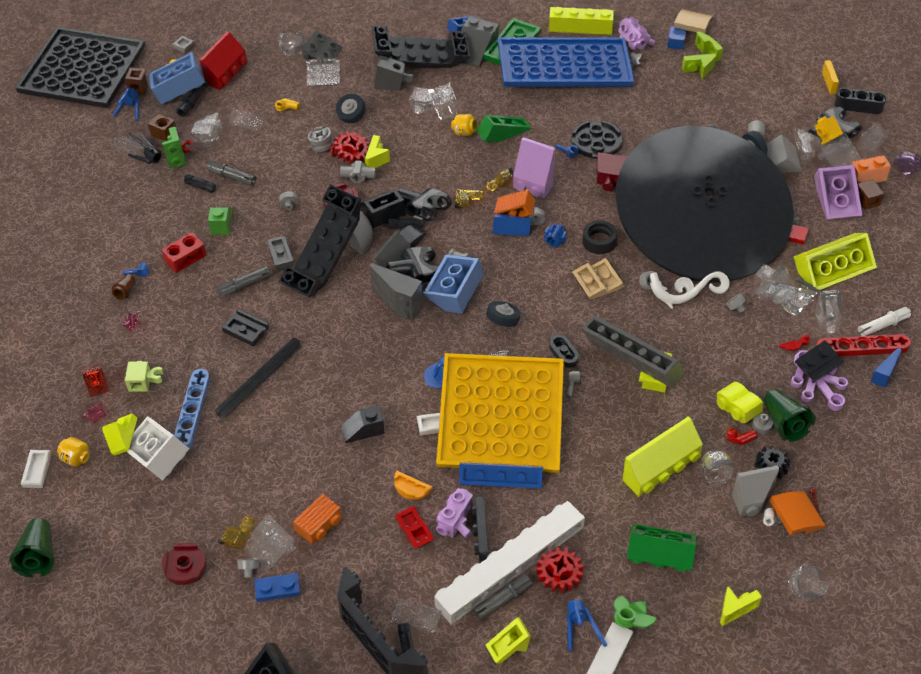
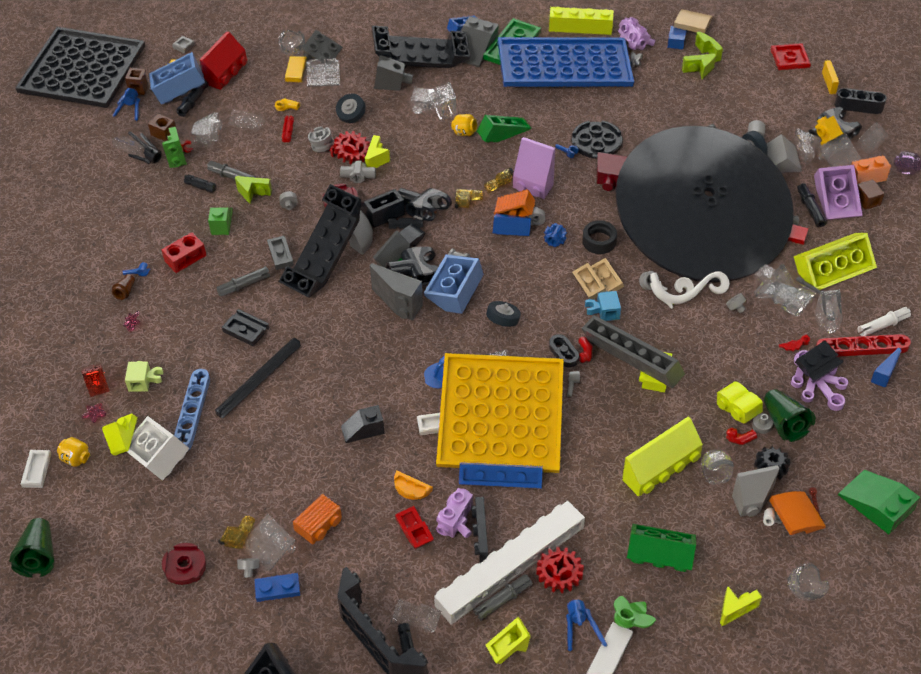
(249, 185): none -> lime slope
(287, 129): none -> red axle
(295, 69): none -> yellow tile
(587, 347): none -> red arm
(606, 305): none -> dark azure brick
(790, 56): none -> red tile
(813, 209): none -> black axle
(880, 499): none -> green slope

